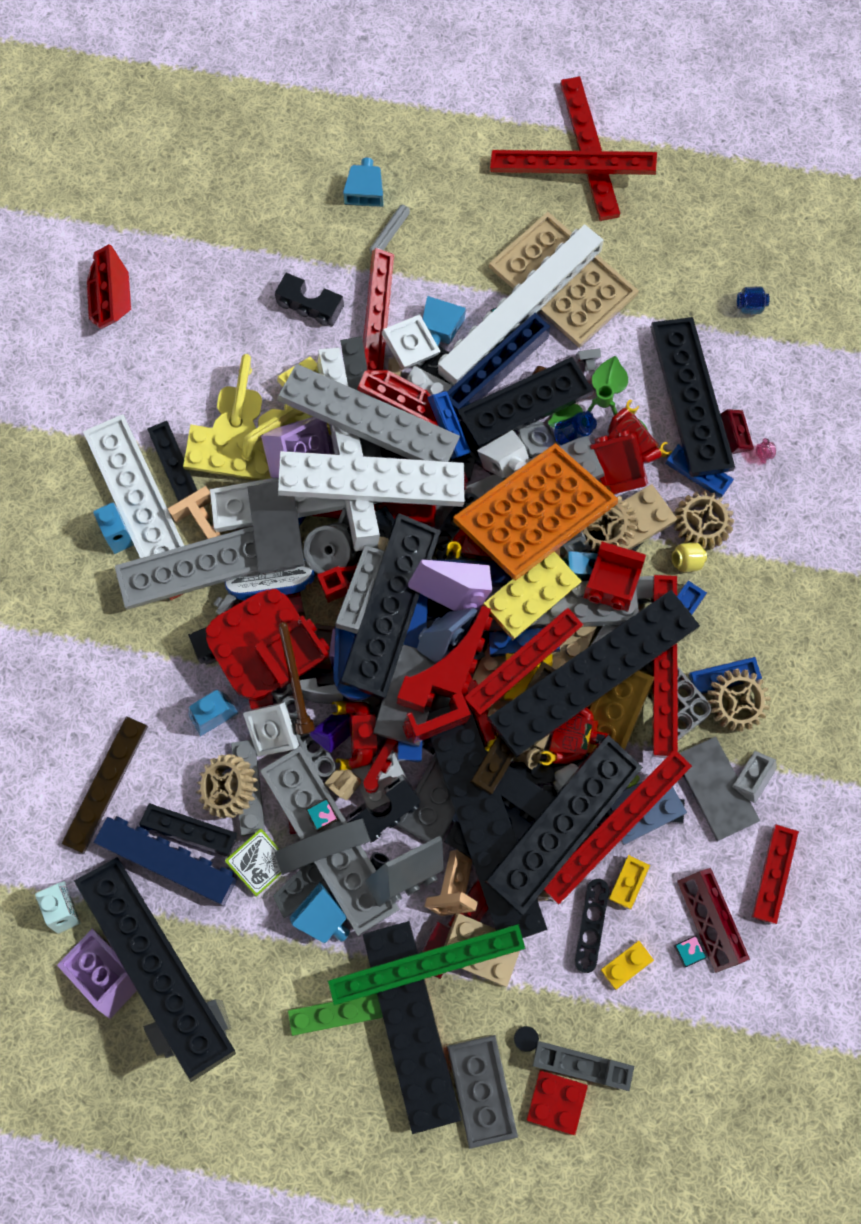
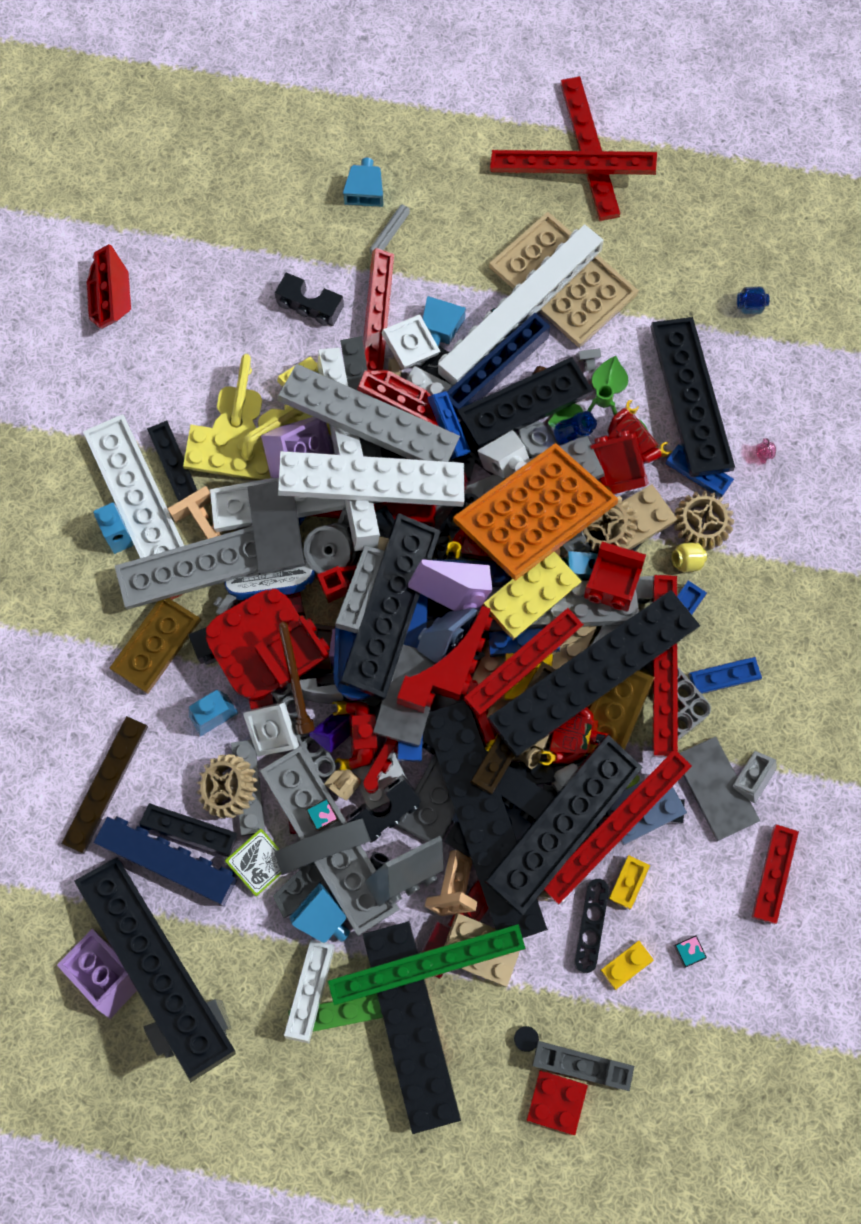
(57, 906): light aqua torso -> none
(155, 644): none -> pearl gold plate
(309, 991): none -> white plate
(458, 716): red panel -> none
(482, 1092): flat silver tile -> none
(720, 916): dark red fence -> none
(733, 707): tan gear -> none
(737, 431): dark red slope -> none

